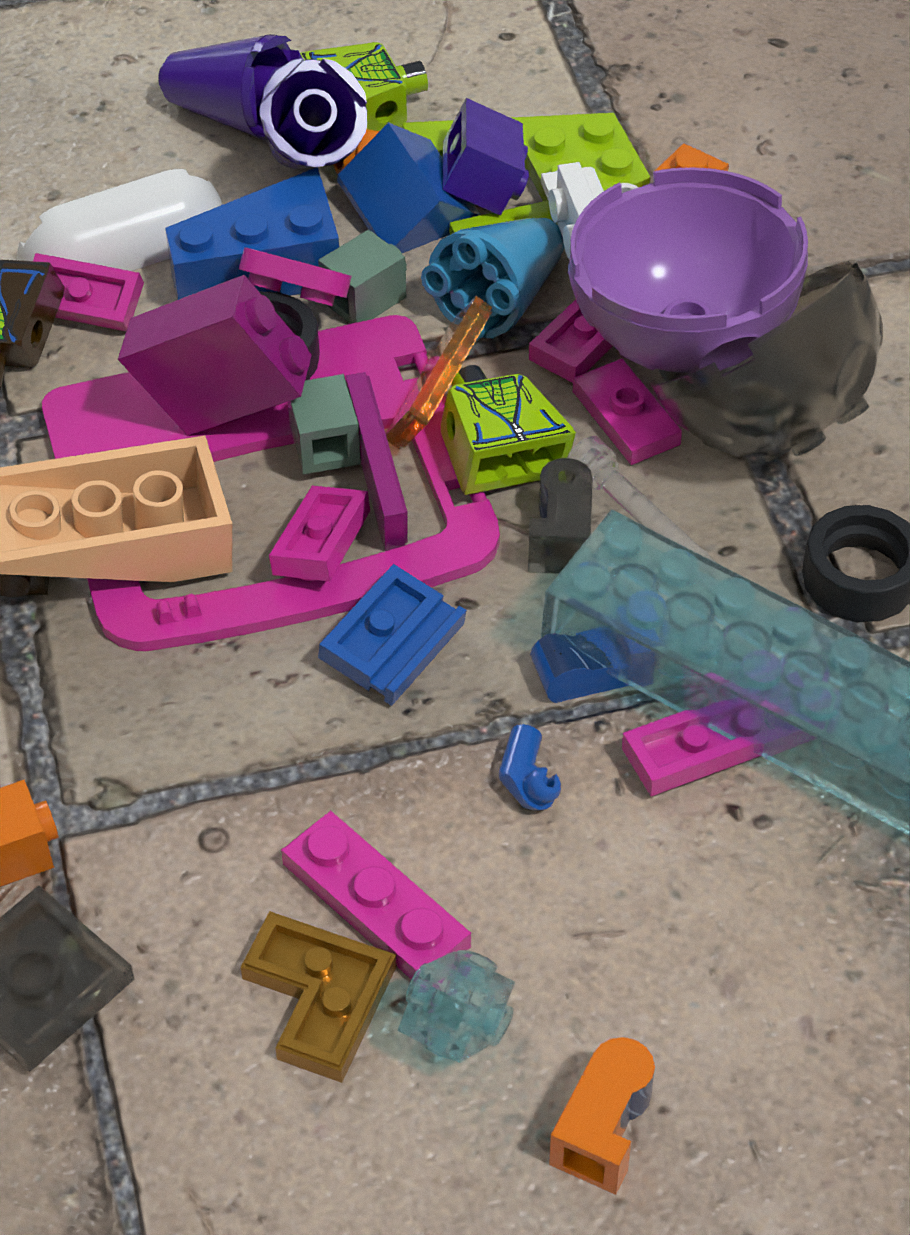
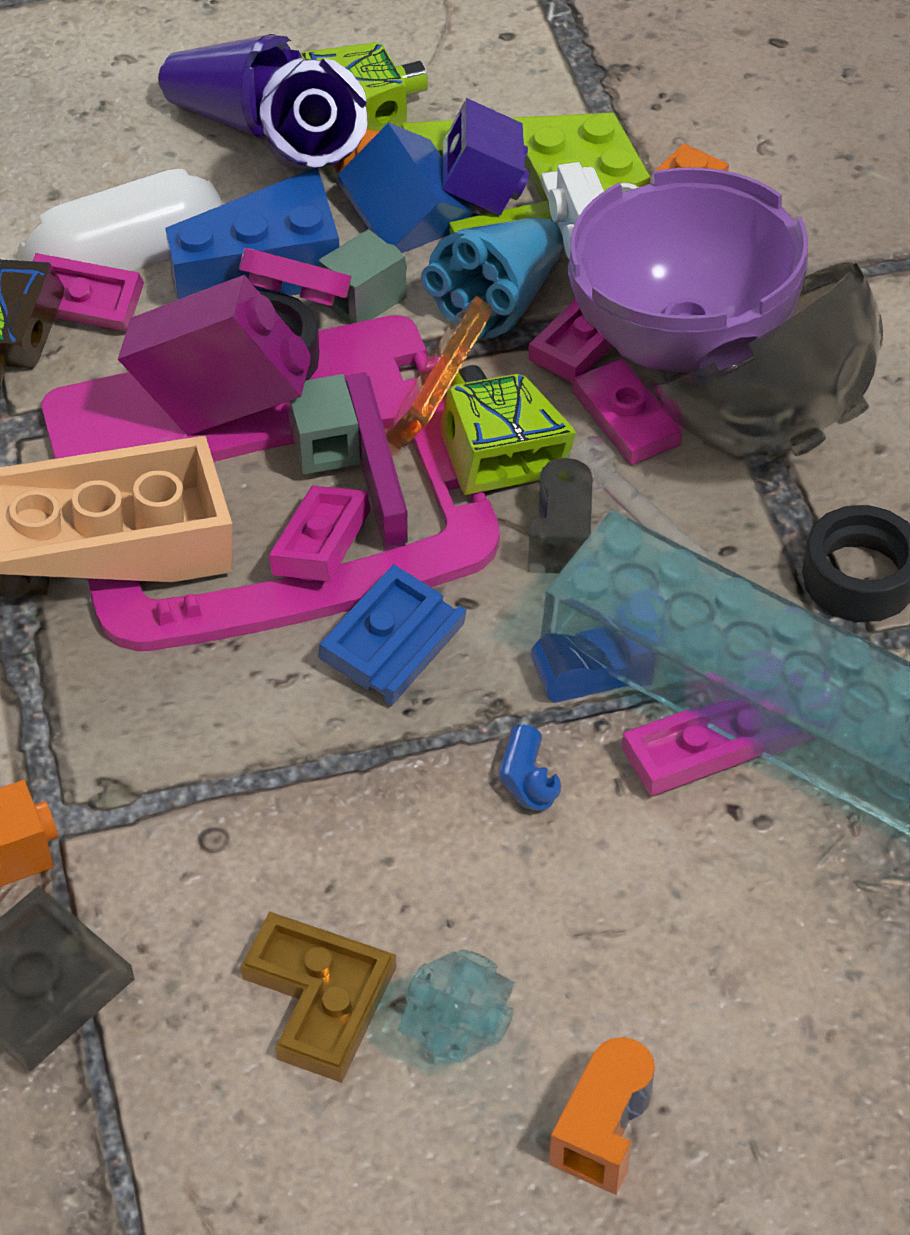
(373, 895): dark pink plate -> none

